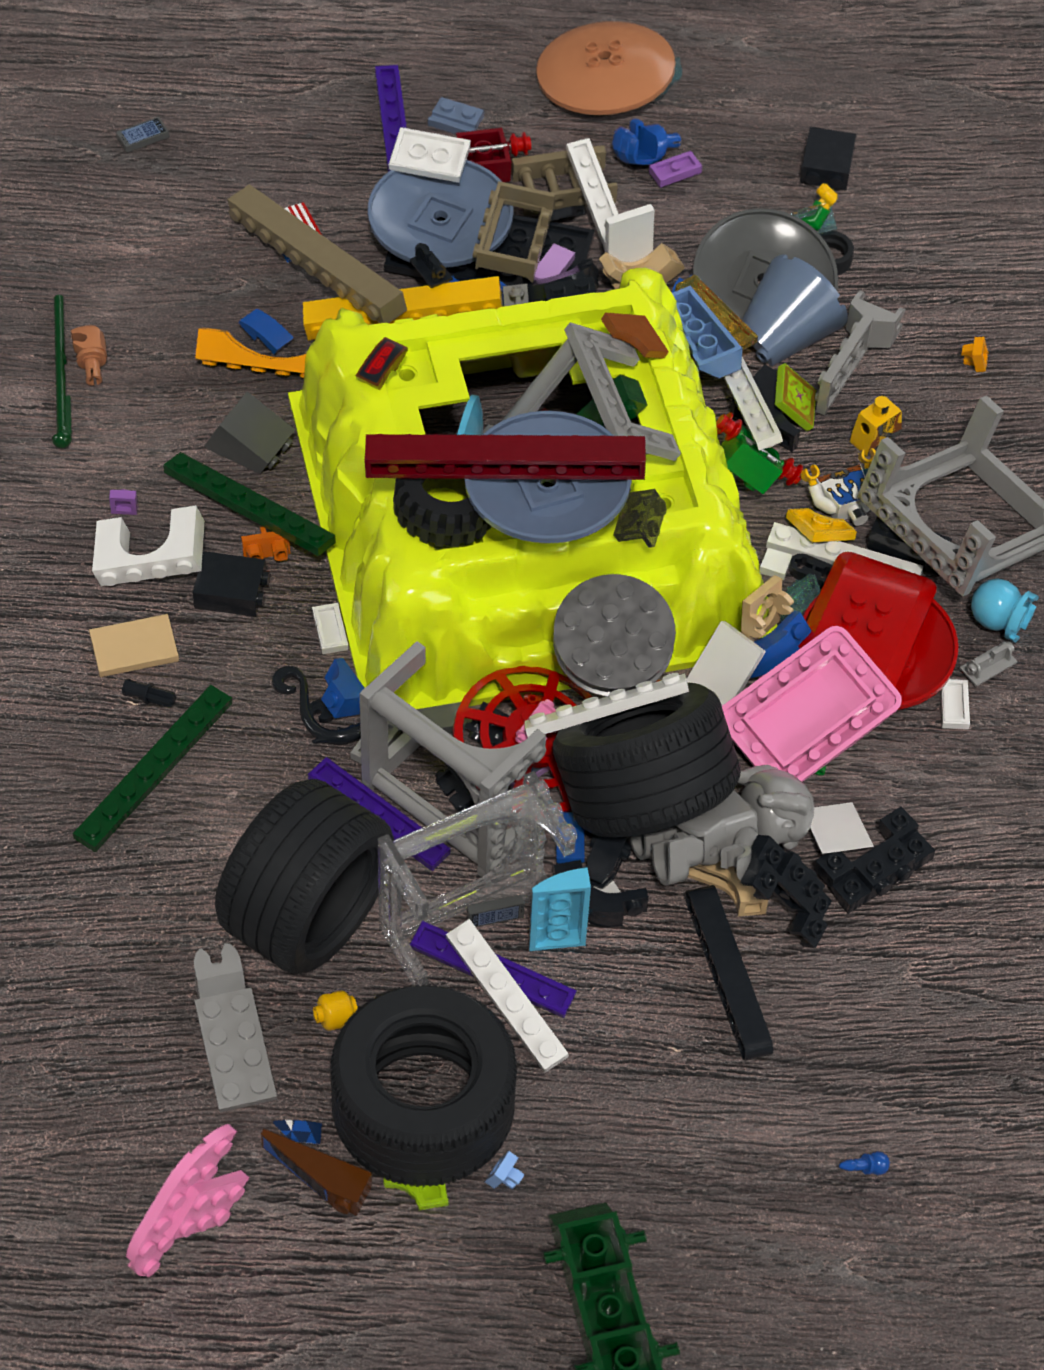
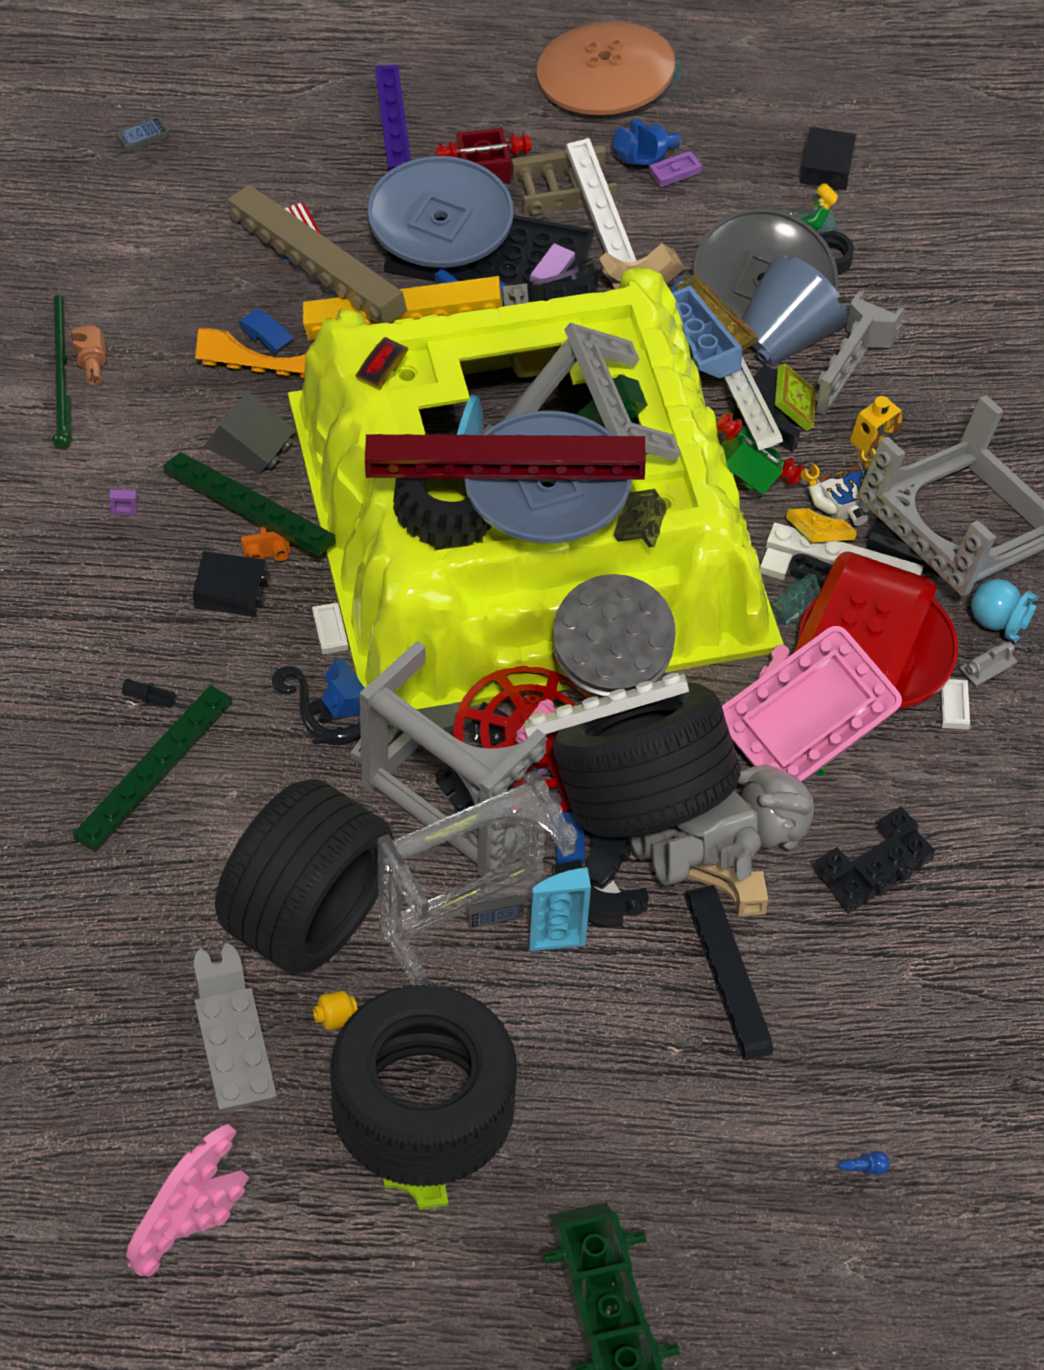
(134, 645): tan tile -> none
(176, 556): white arch -> none
(300, 1130): dark blue sticker -> none
(332, 1179): reddish brown slope -> none
(398, 822): dark purple tile -> none
(429, 154): white tile -> none
(429, 266): black hinge -> none
(455, 116): sand blue plate -> none
(504, 1172): light blue tile -> none
(507, 996): white plate -> none
(518, 197): dark tan window -> none
(538, 988): dark purple tile -> none
(568, 212): black tile -> none
(630, 234): white tile -> none
(637, 332): dark orange tile -> none
(726, 662): white tile -> none
(779, 602): tan piece -> none
(781, 642): blue arch -> none
(792, 884): black bracket -> none
(839, 828): white sticker -> none
(976, 354): light orange tile -> none

